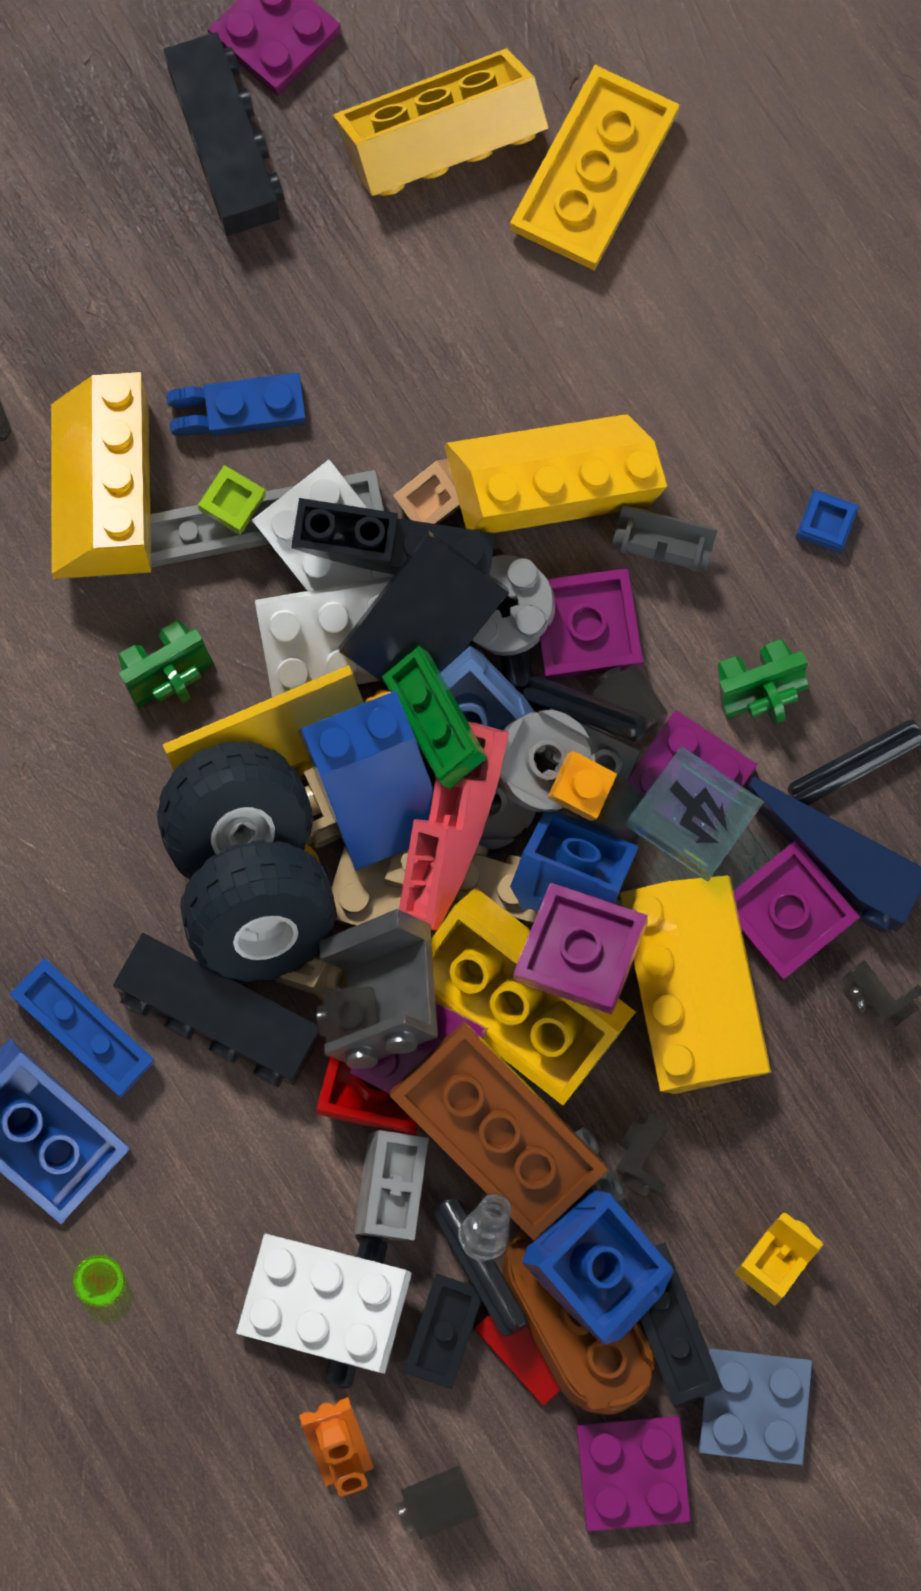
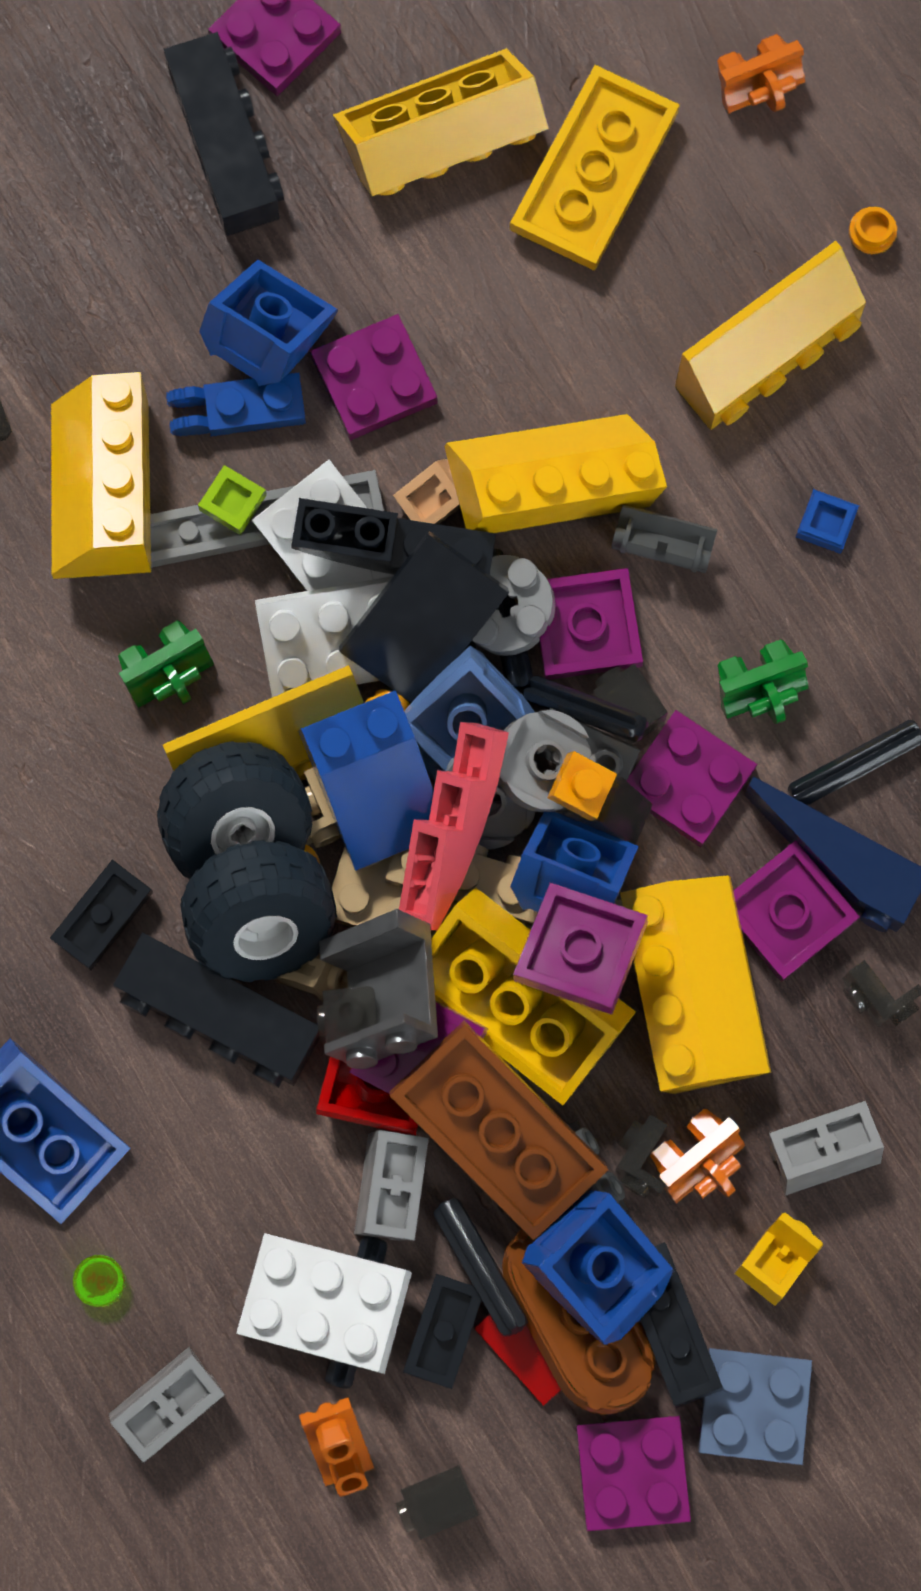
(82, 1028): blue plate -> none
(101, 915): none -> black plate
(165, 1404): none -> light grey hinge
(264, 323): none -> blue slope
(374, 377): none -> magenta plate
(435, 717): green tile -> none
(486, 1229): clear cone -> none
(694, 813): clear light blue tile -> none
(706, 1164): none -> orange hips
(763, 77): none -> orange hips
(771, 338): none -> yellow slope
(826, 1147): none -> light grey hinge
(872, 230): none -> light orange plate

